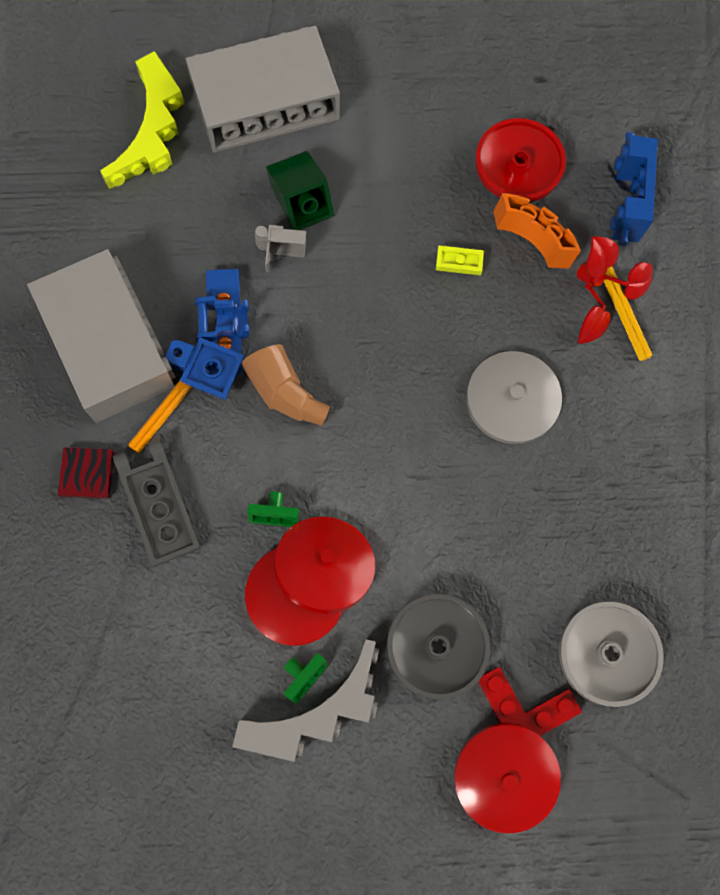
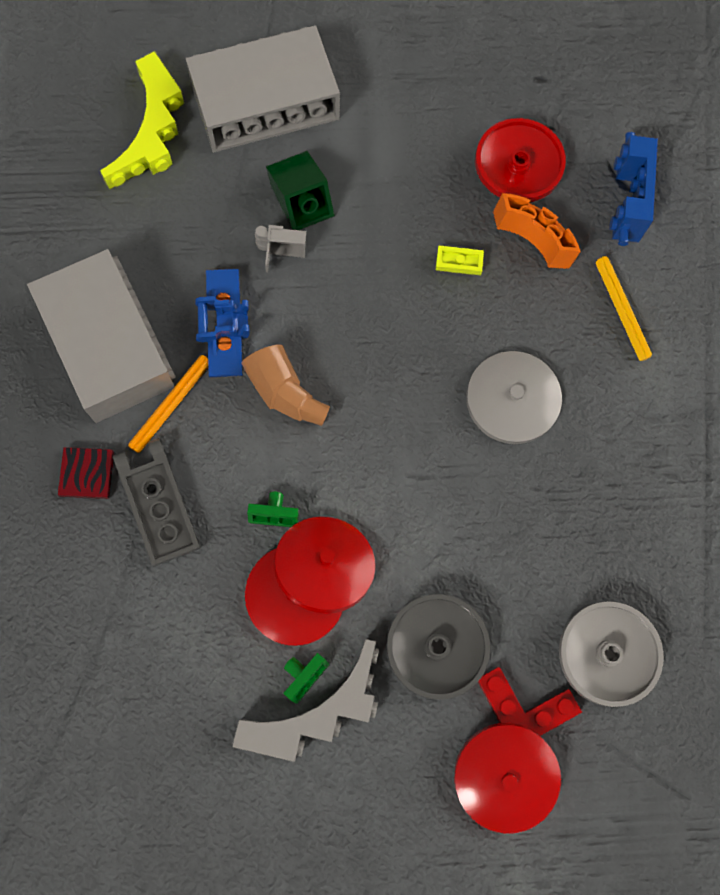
(194, 364): blue plate -> none
(603, 256): red plant -> none

